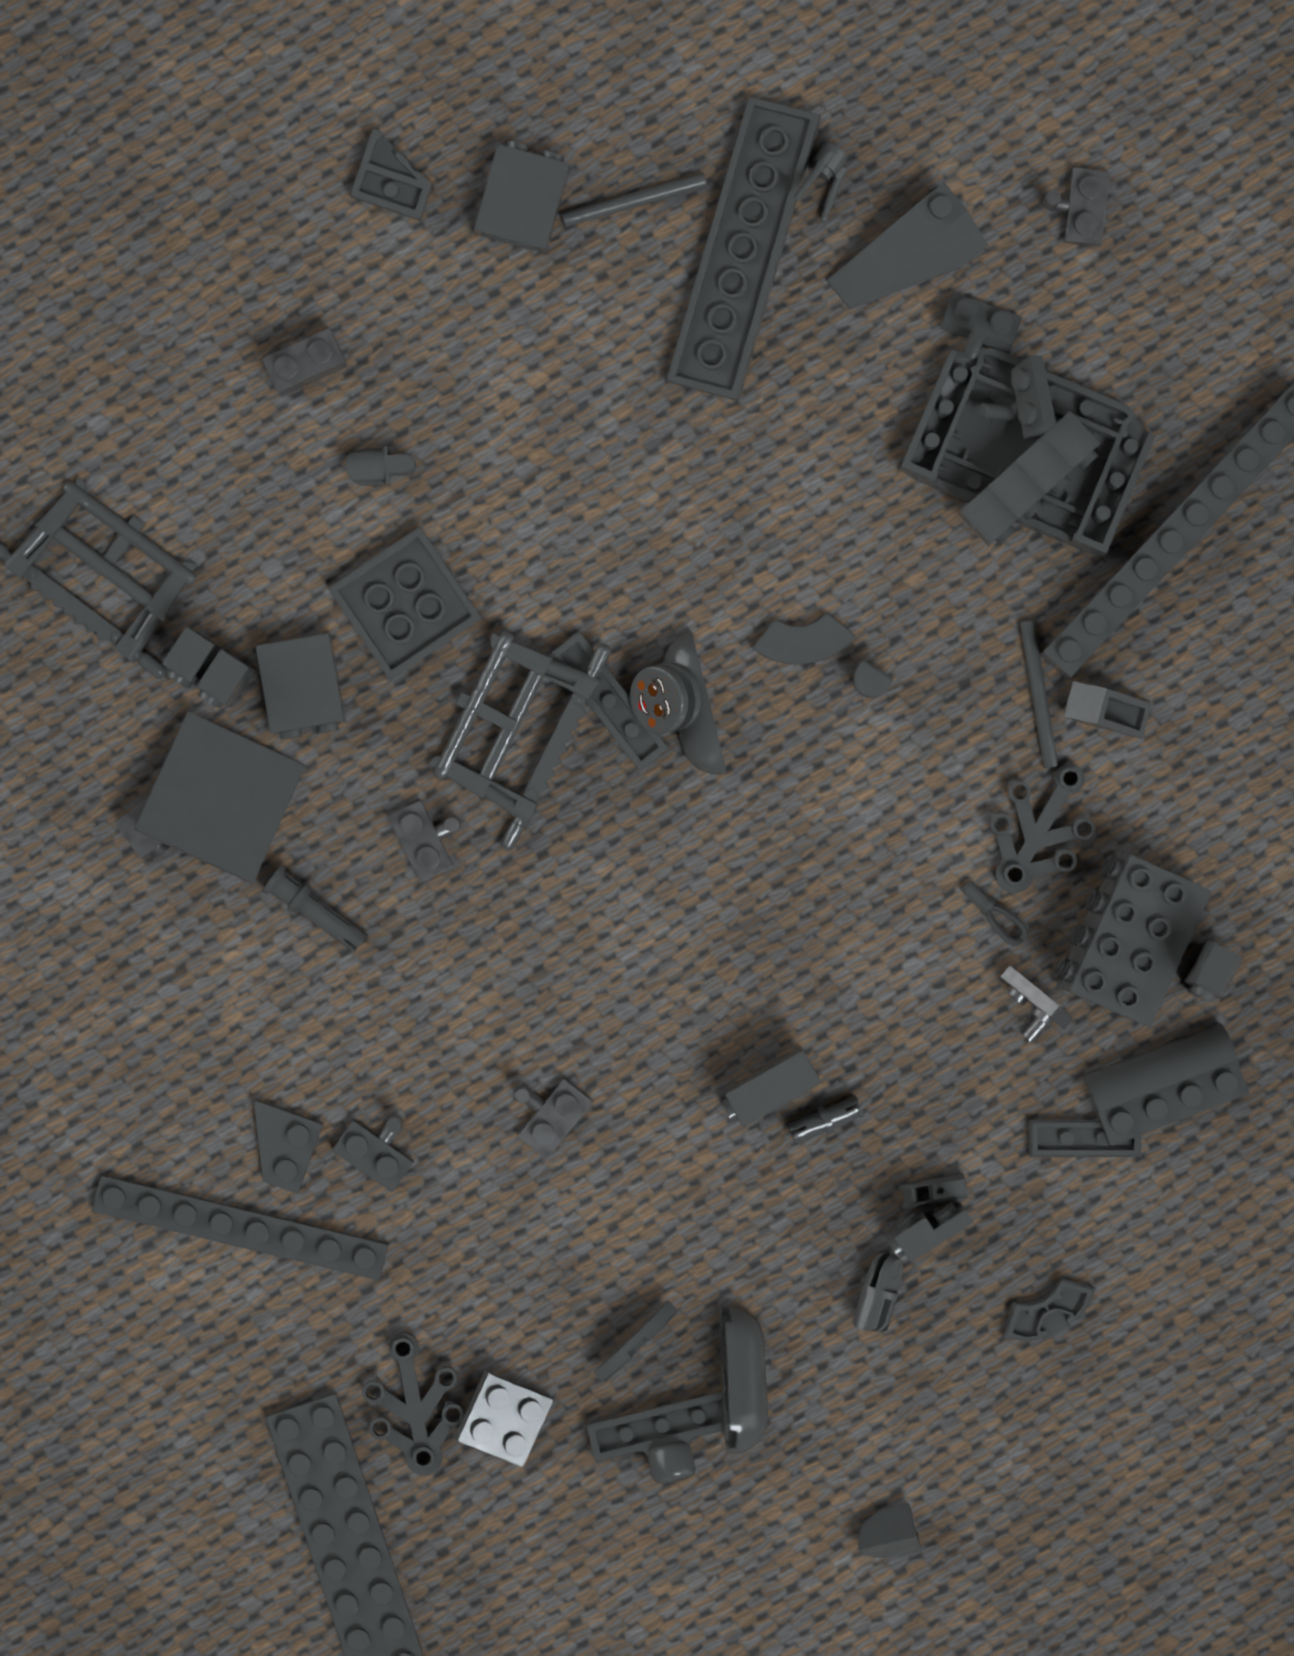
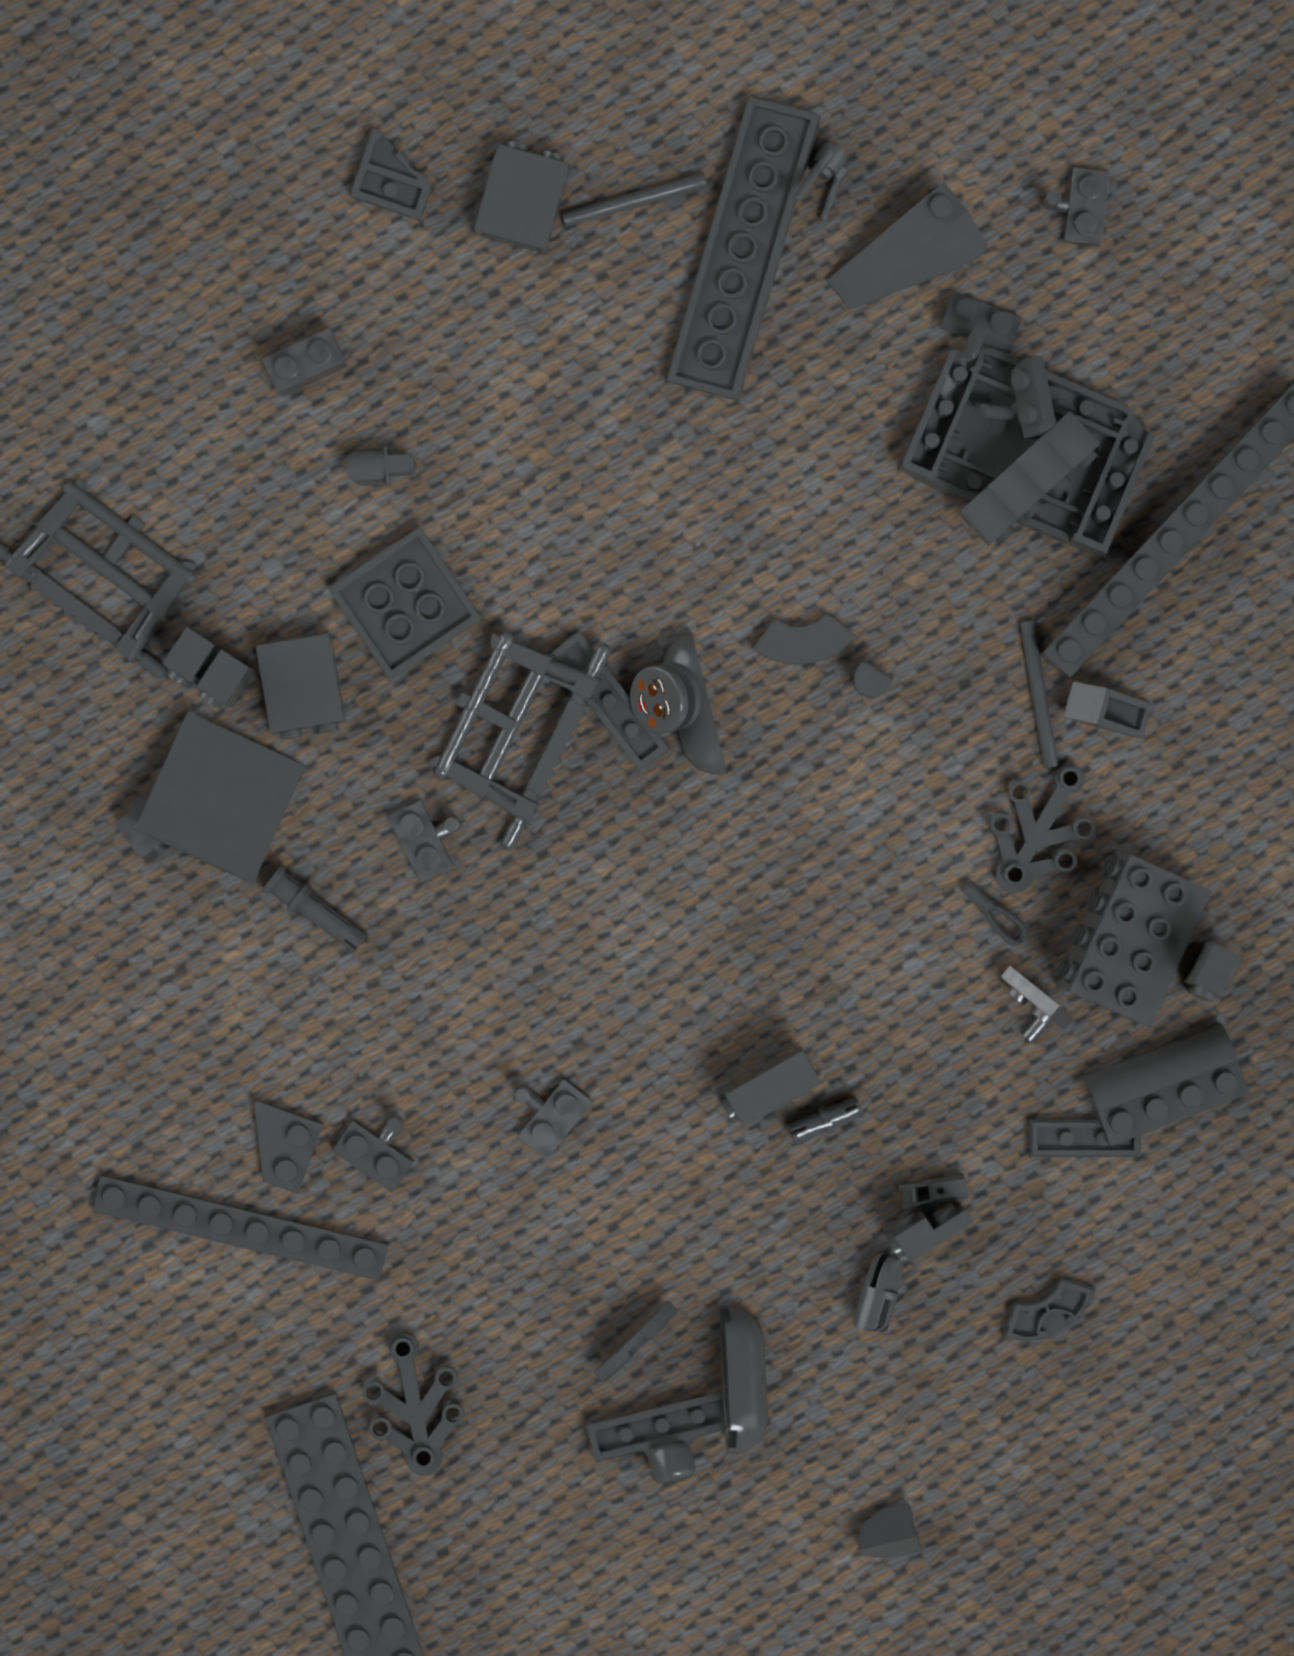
(503, 1418): plate -> none

